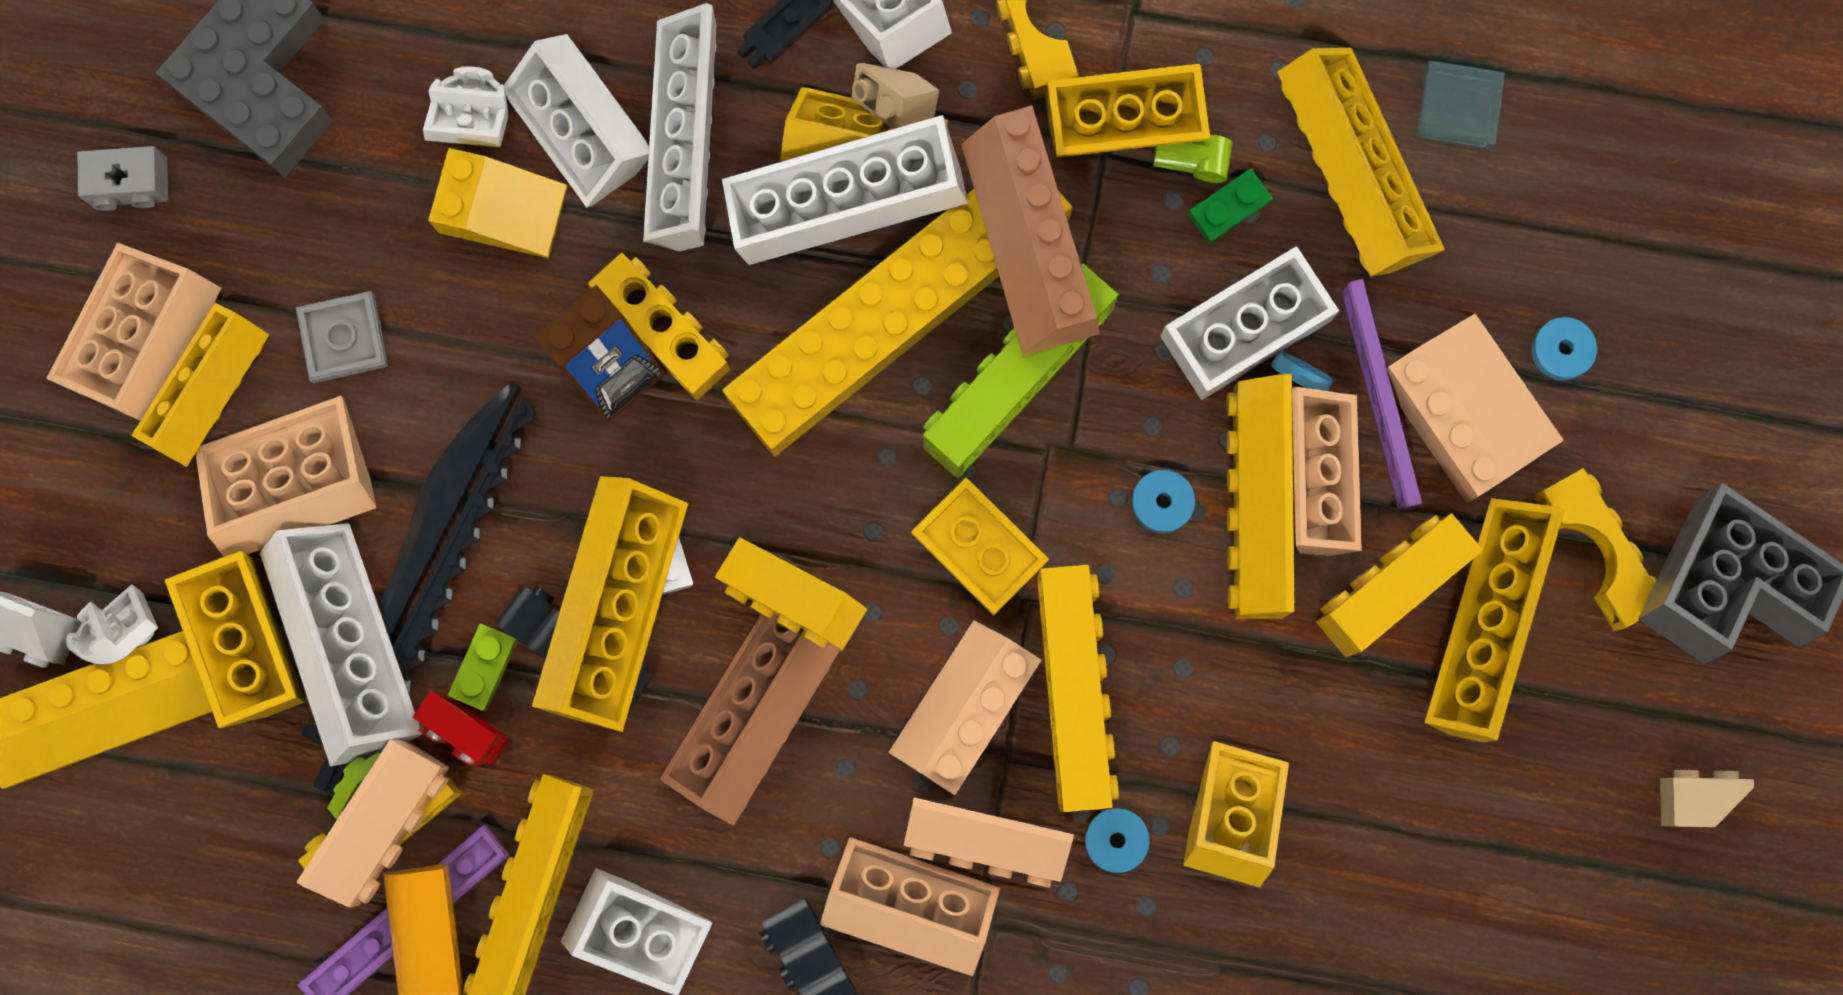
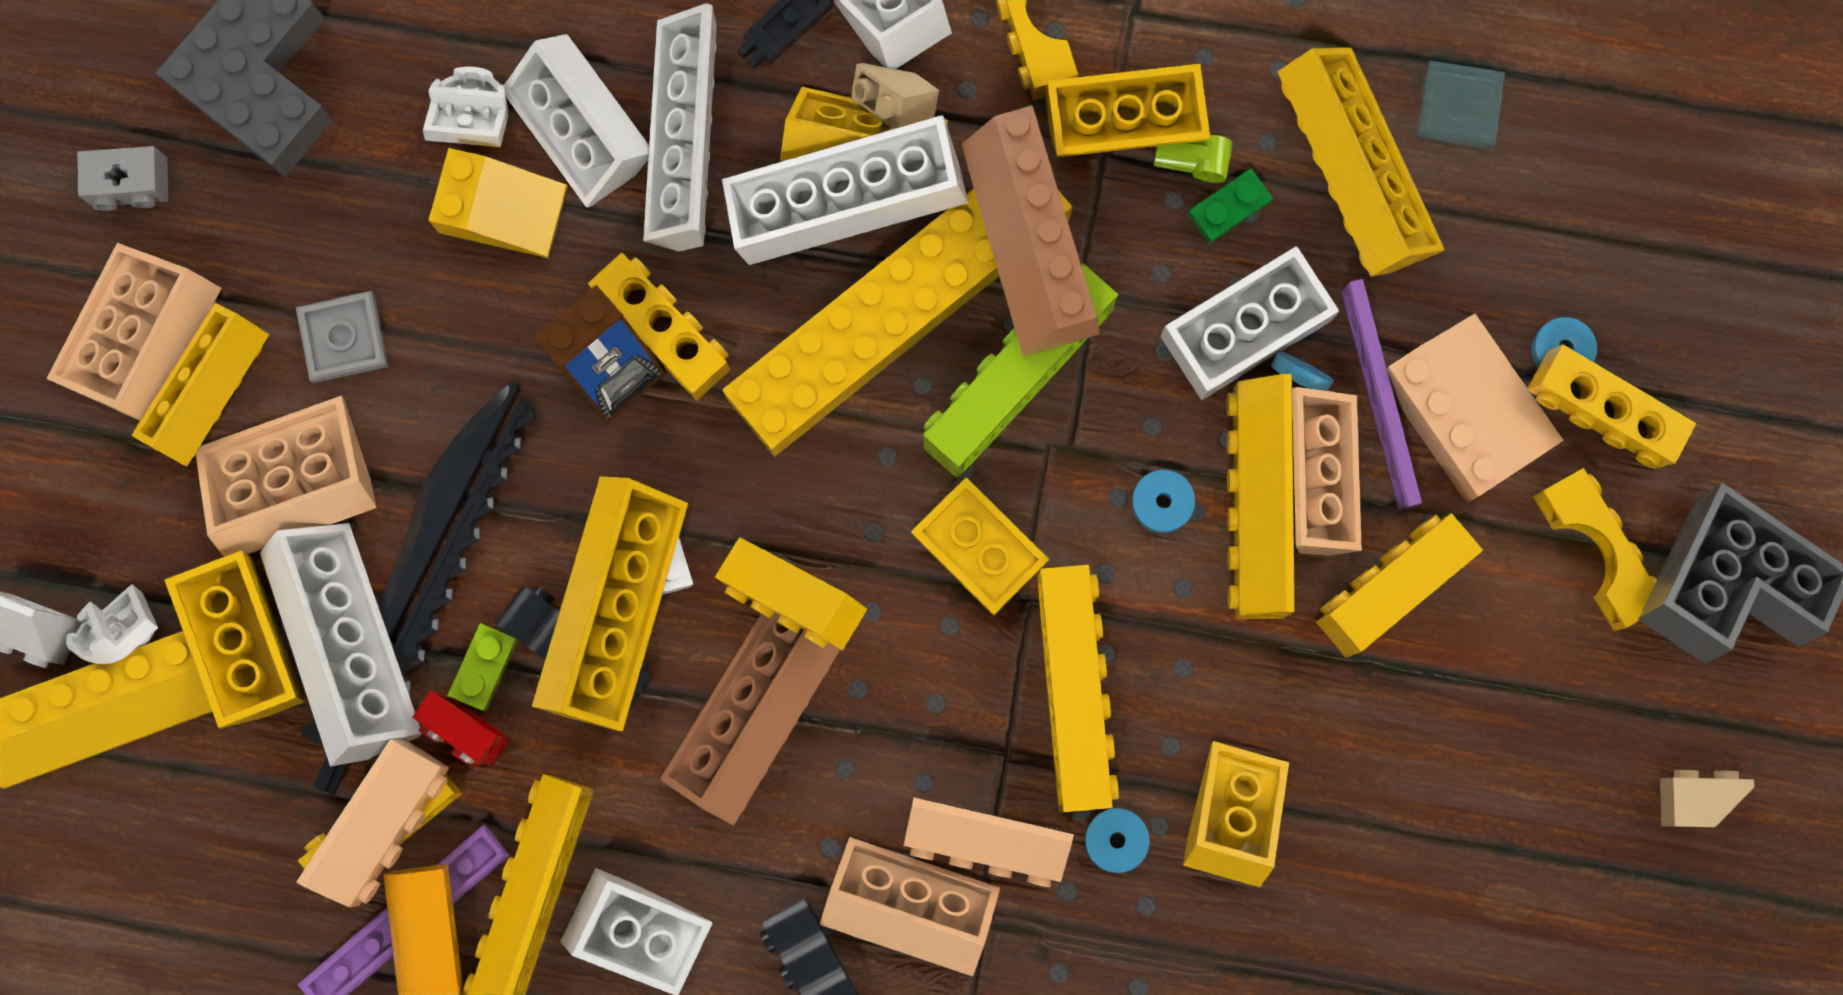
(353, 777): lime plate -> none
(964, 706): light nougat slope -> none
(1494, 619): yellow slope -> none
(1665, 427): none -> yellow brick

